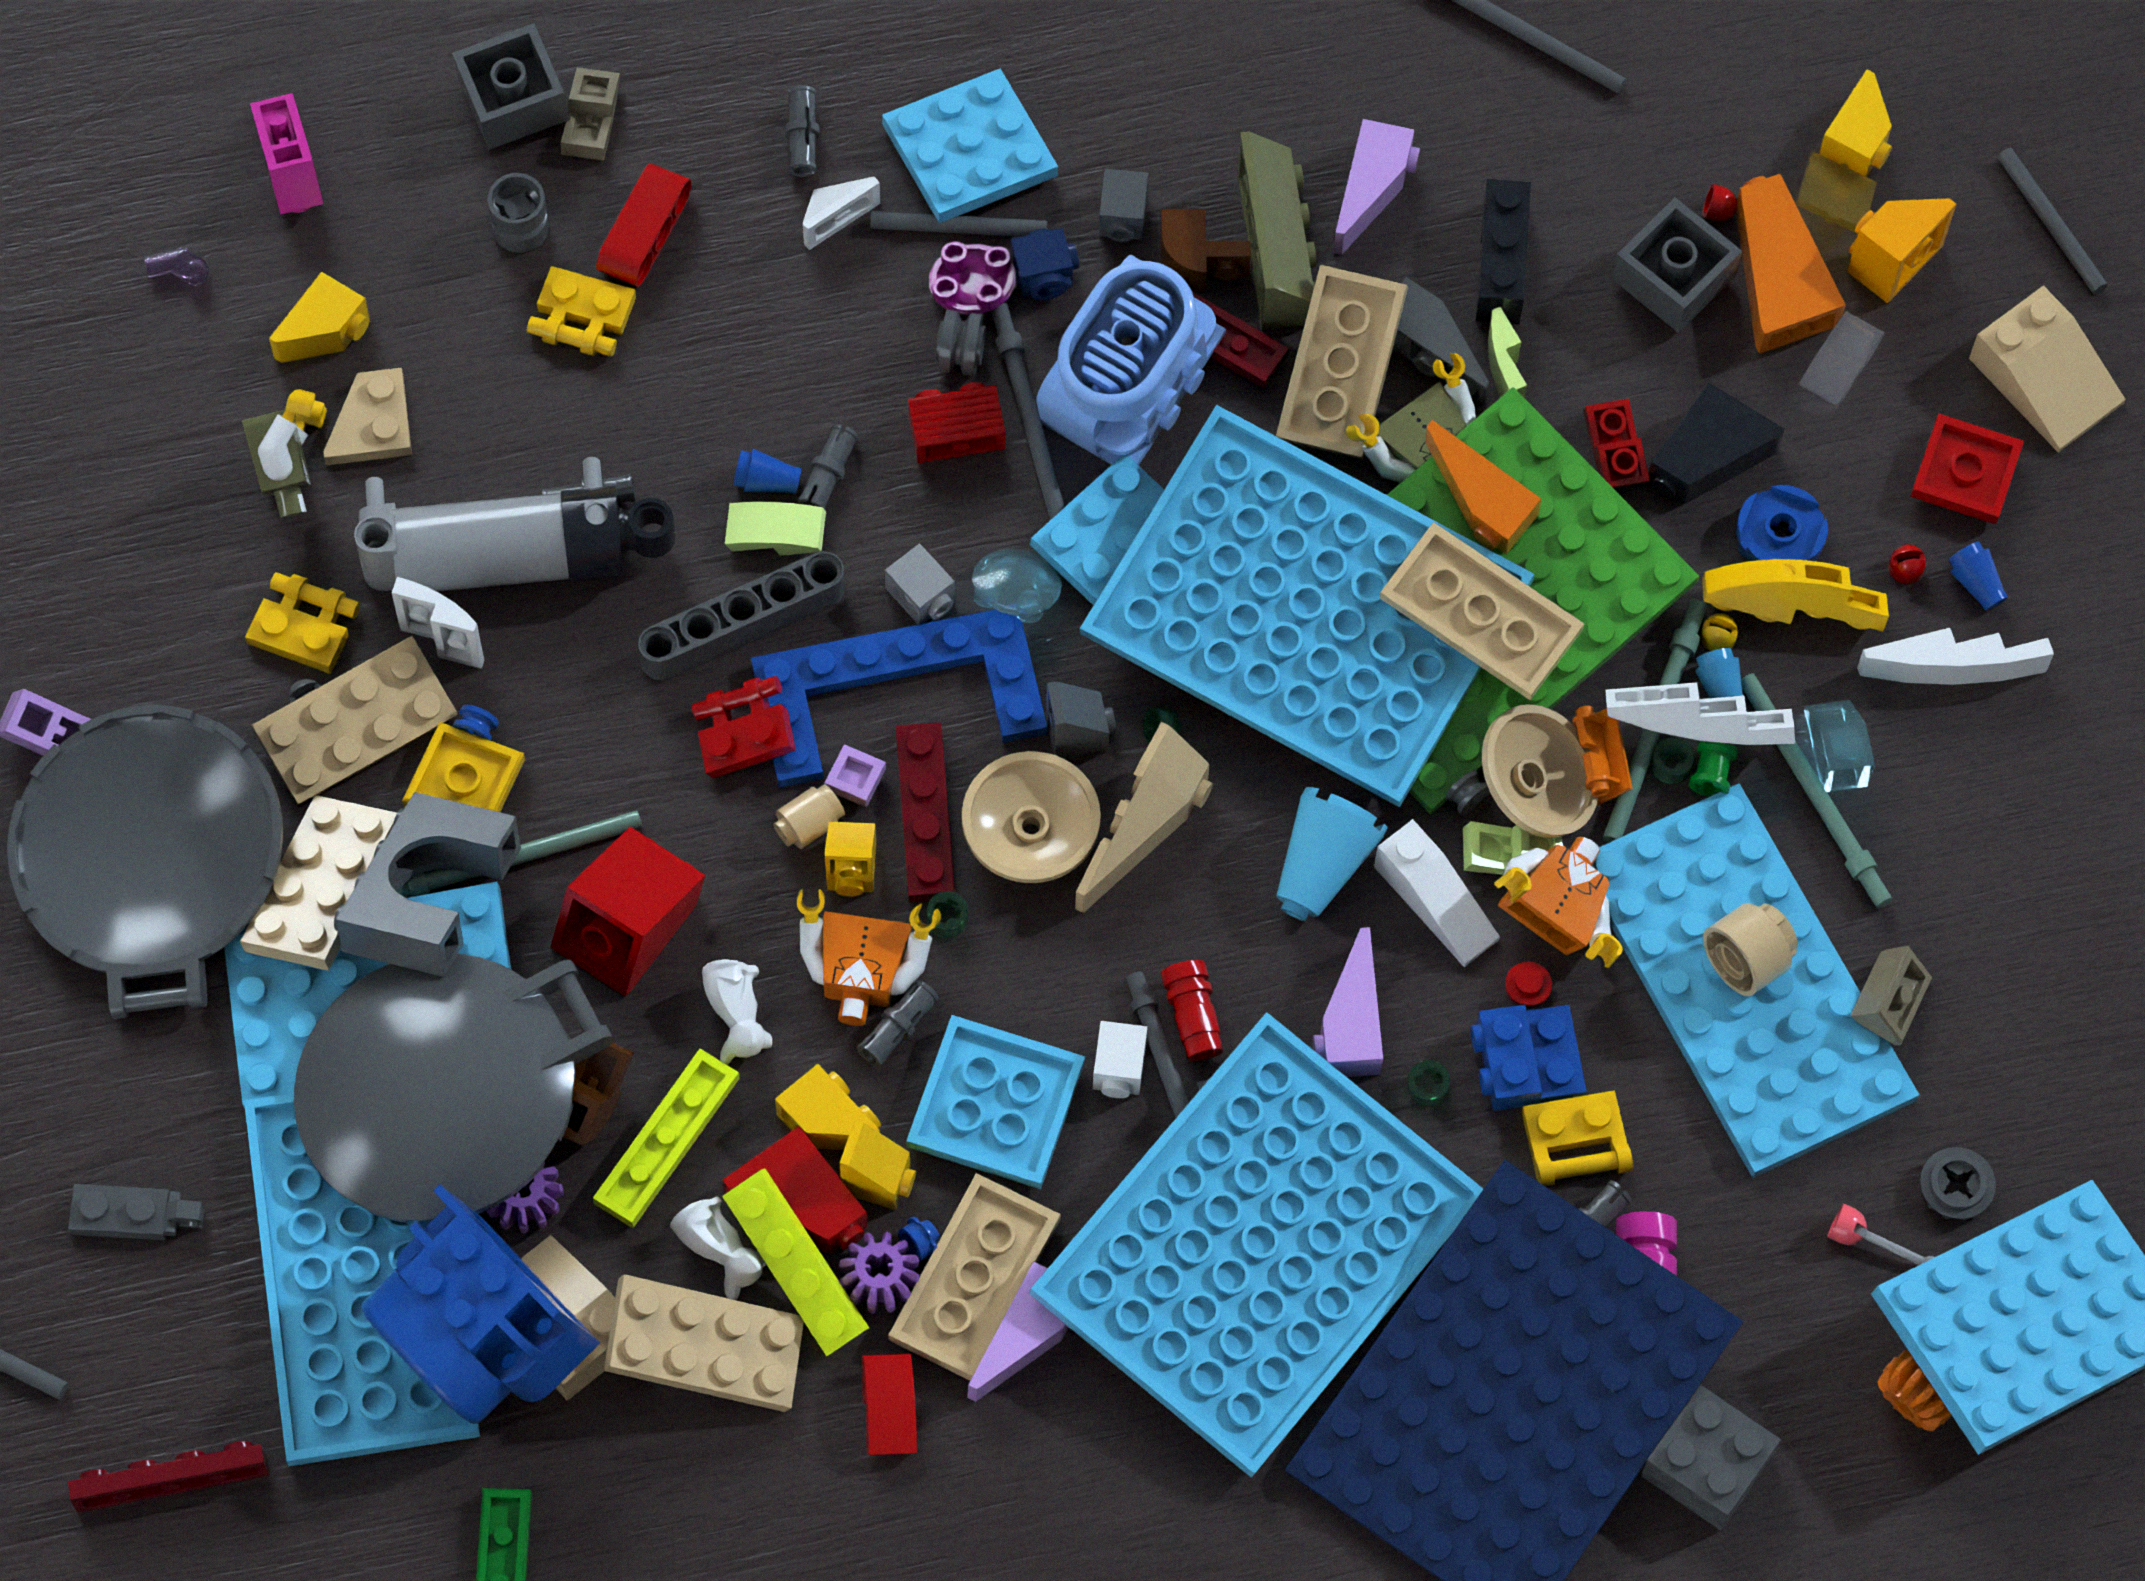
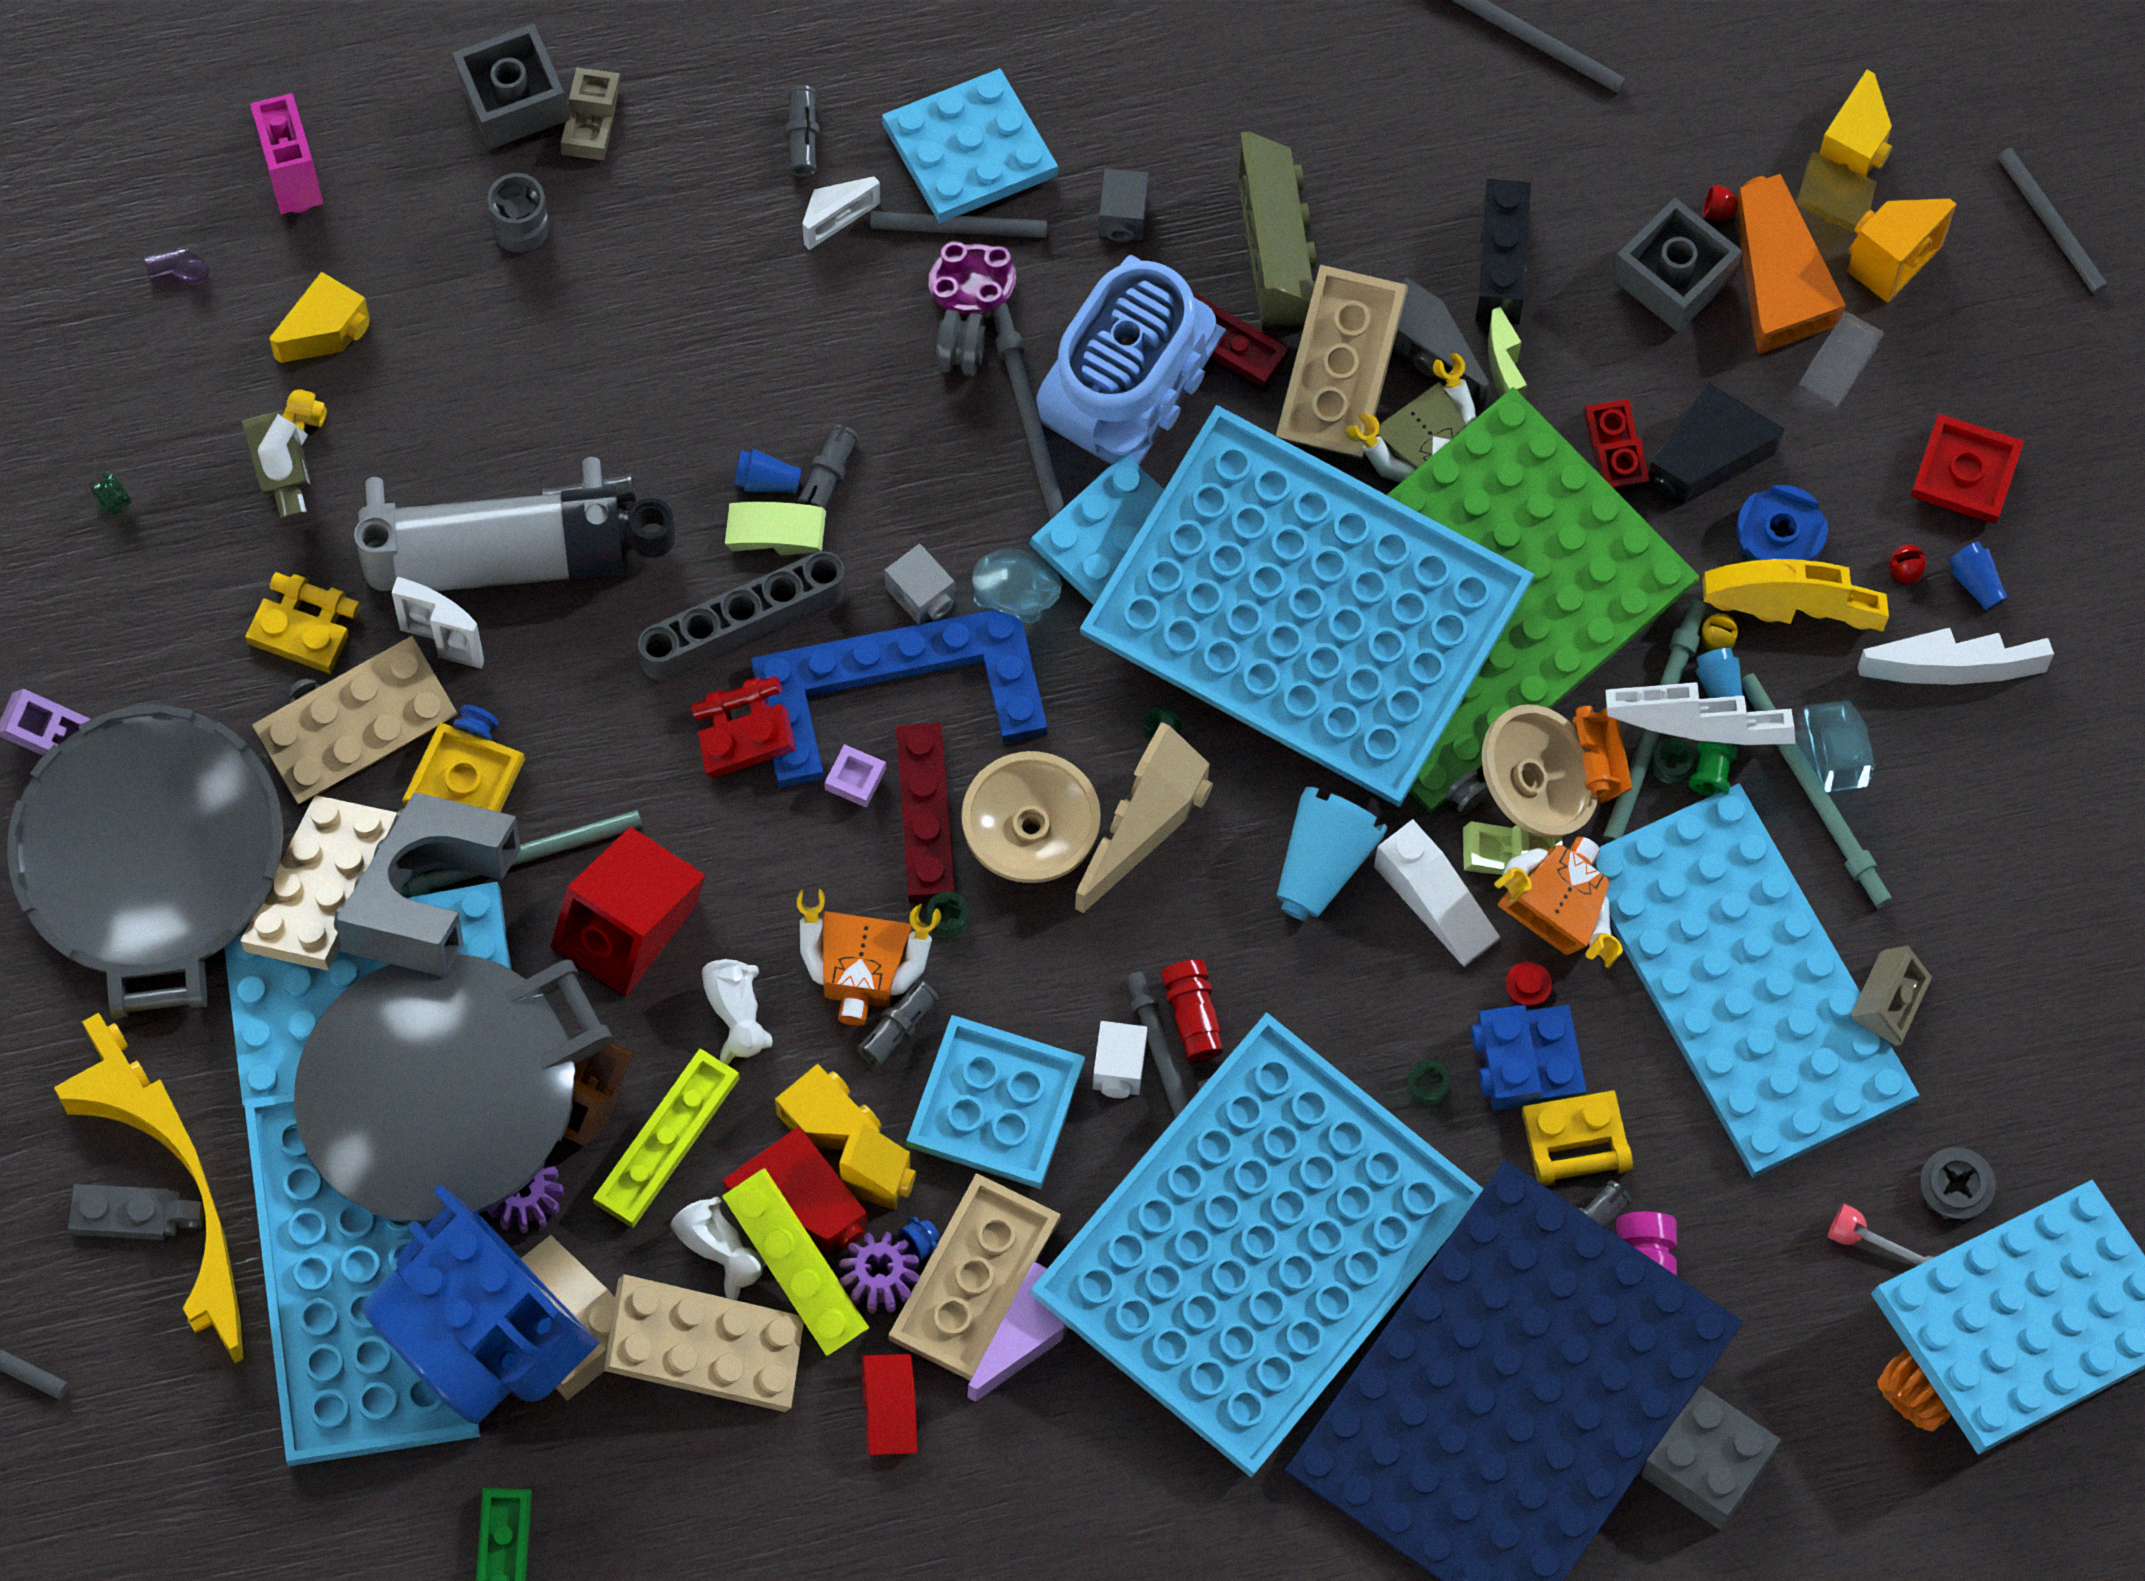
(110, 493): none -> clear green bush
(124, 1094): none -> yellow slope
(150, 1480): dark red plate -> none
(371, 420): tan wing -> none
(584, 301): yellow plate -> none
(644, 224): red beam -> none
(808, 816): tan brick -> none
(850, 858): yellow slope -> none
(956, 422): red brick -> none
(1044, 263): dark blue brick -> none
(1077, 721): dark grey slope -> none
(1192, 257): reddish brown brick -> none
(1351, 1022): lavender slope -> none
(1375, 177): lavender slope -> none
(1481, 611): tan plate -> none
(1489, 498): orange slope -> none
(1751, 947): tan piece -> none
(2047, 369): tan slope -> none

